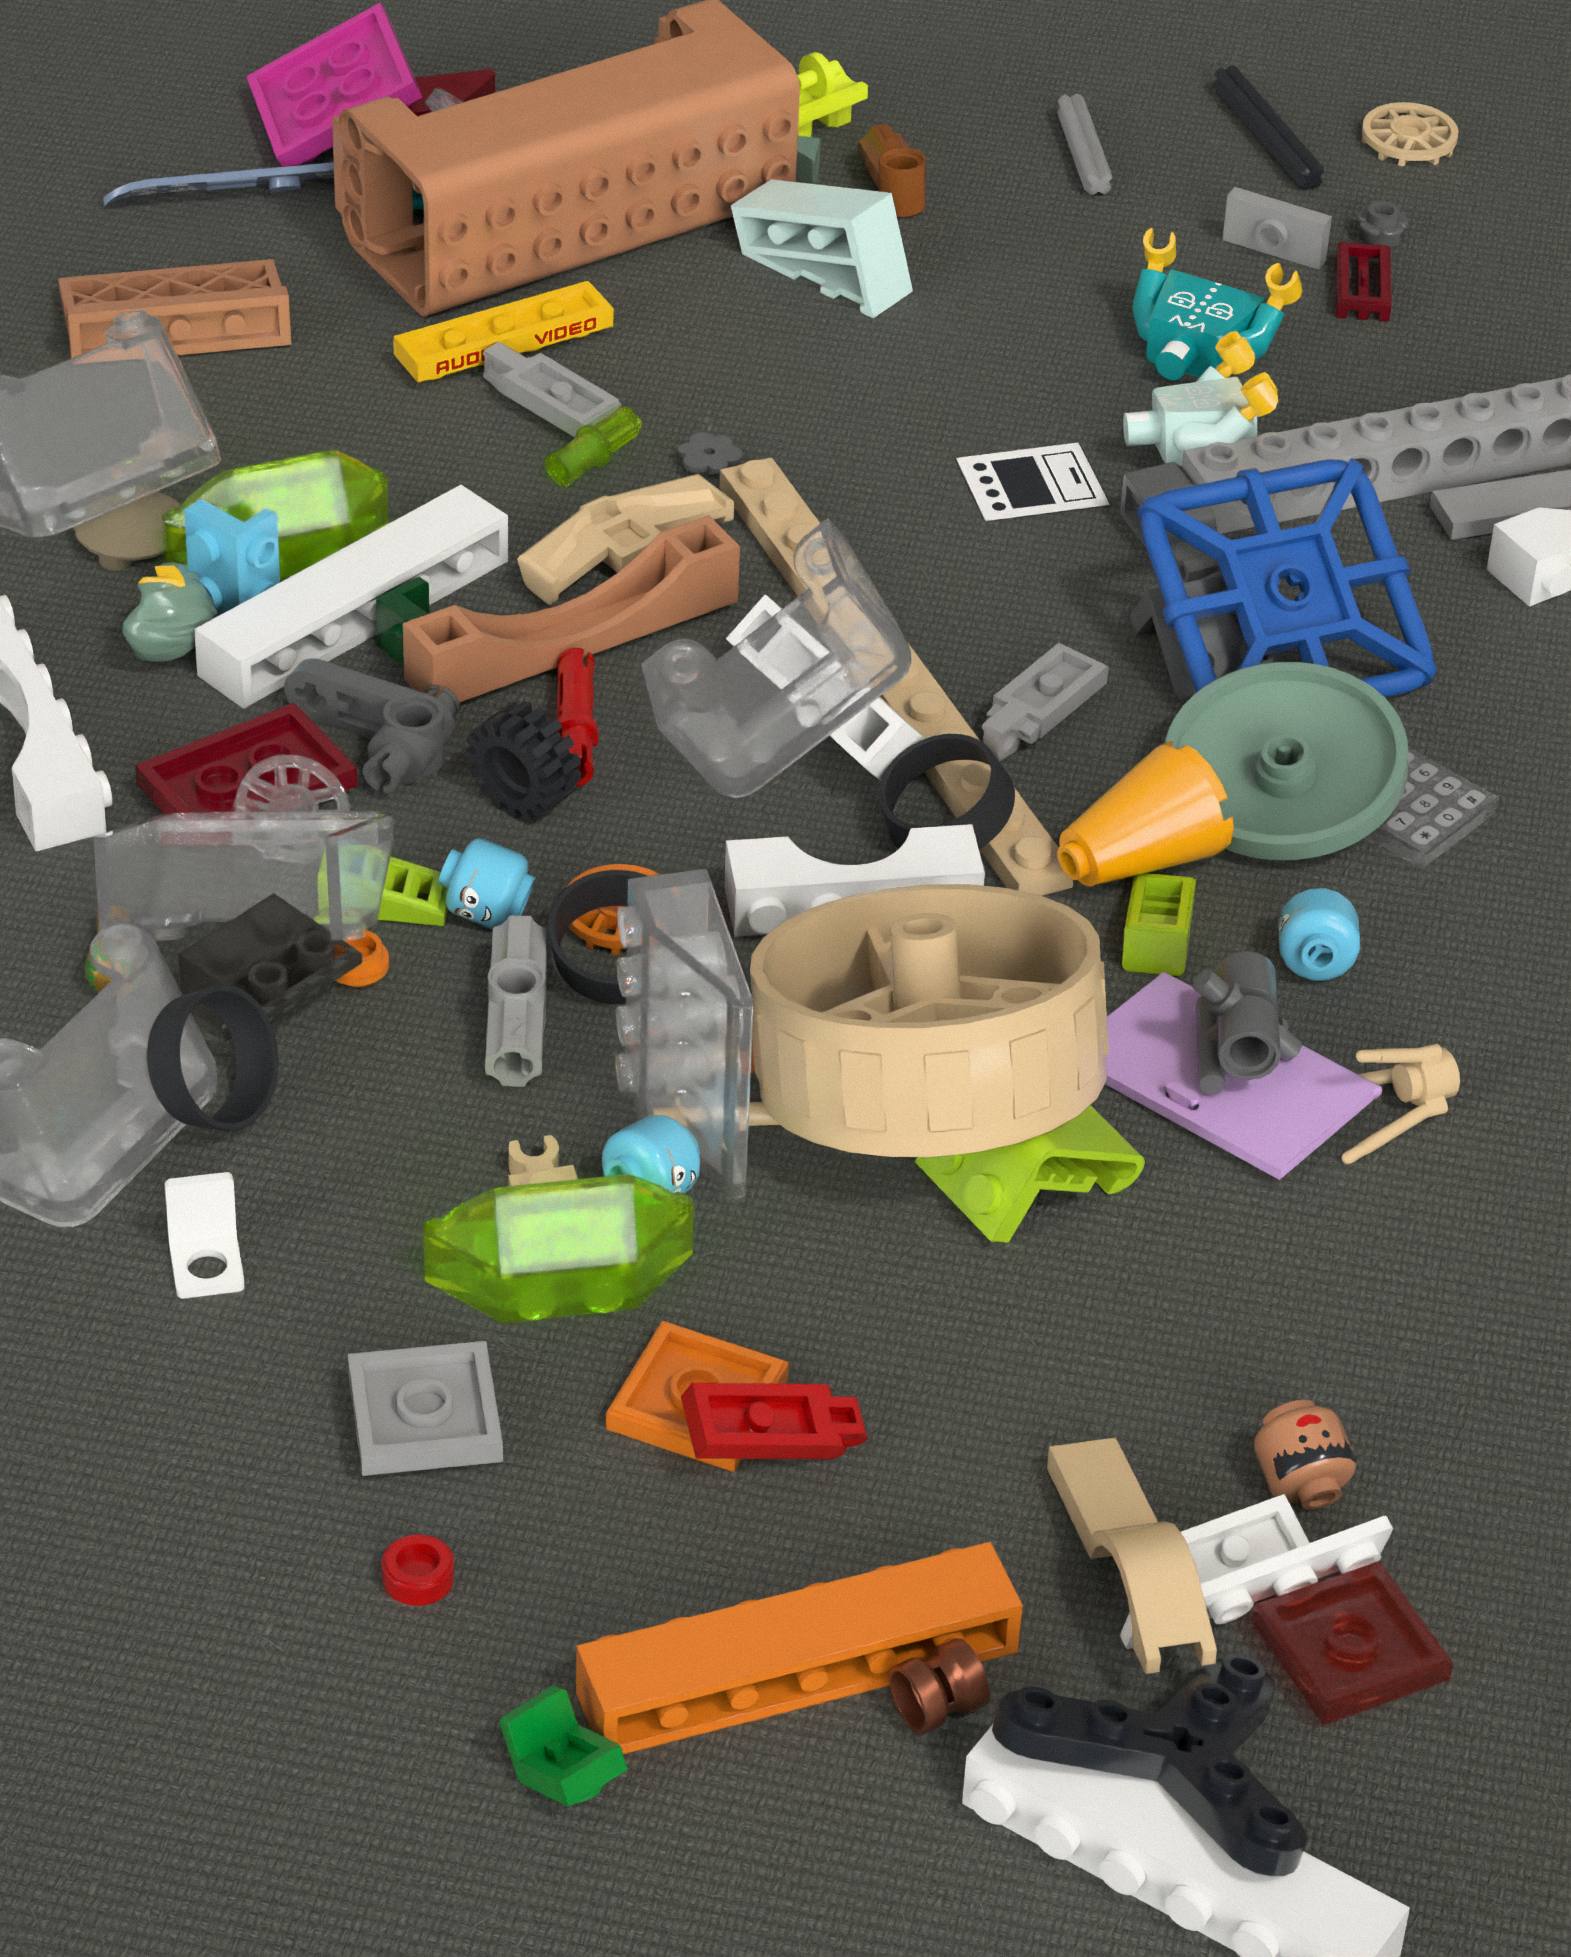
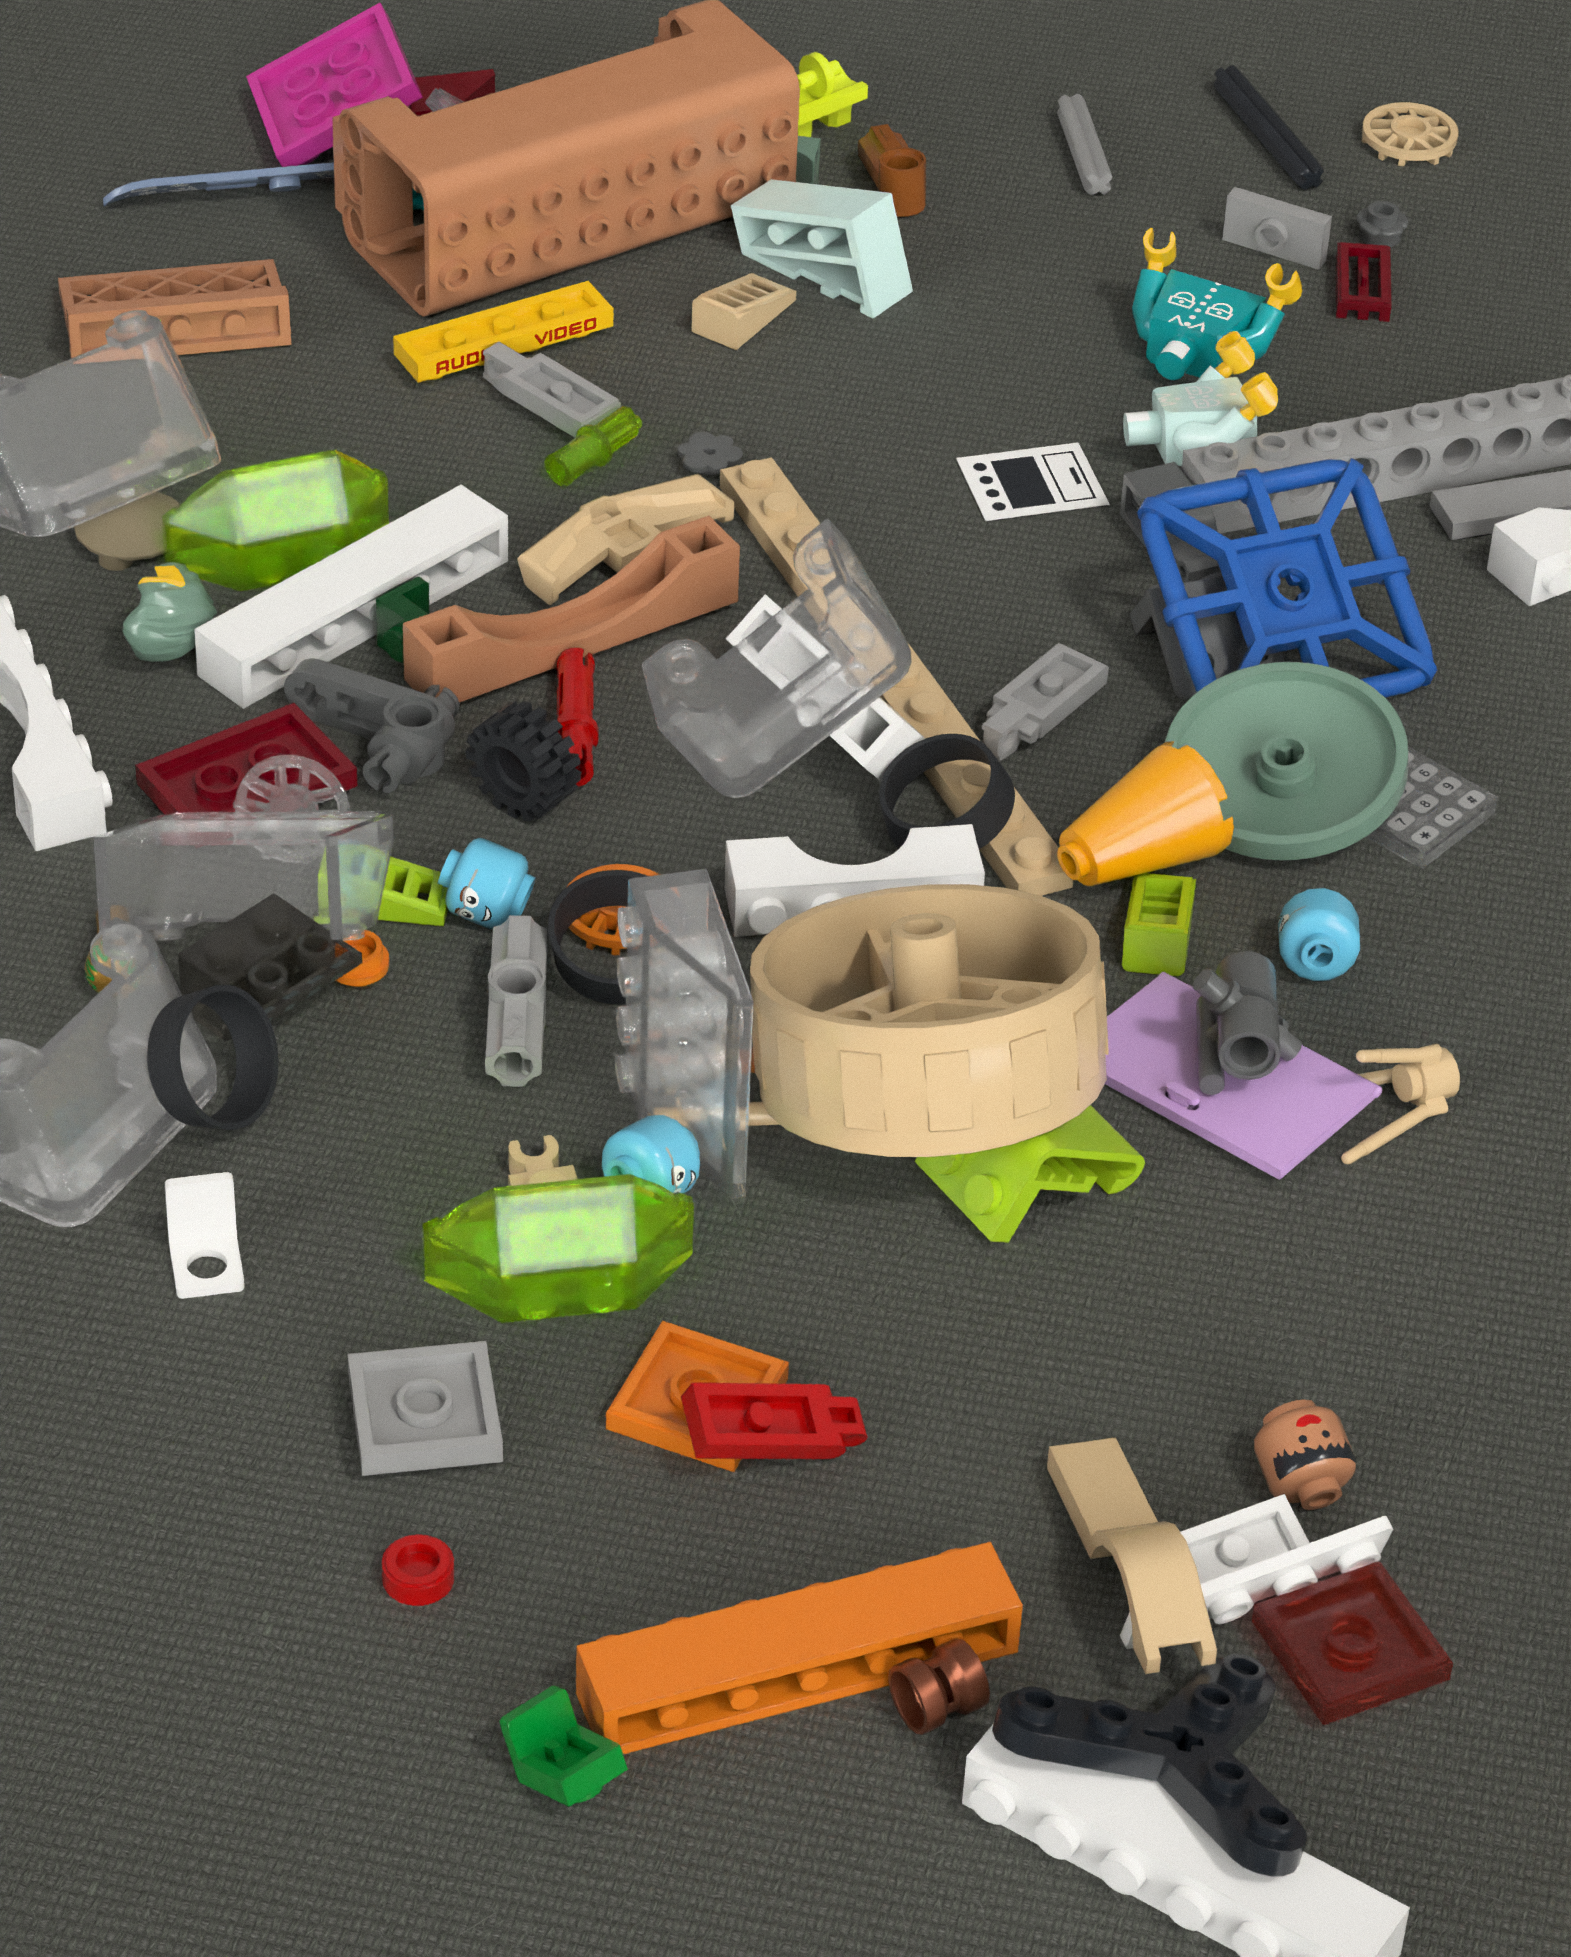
(232, 555): medium azure bracket -> none
(739, 309): none -> tan slope

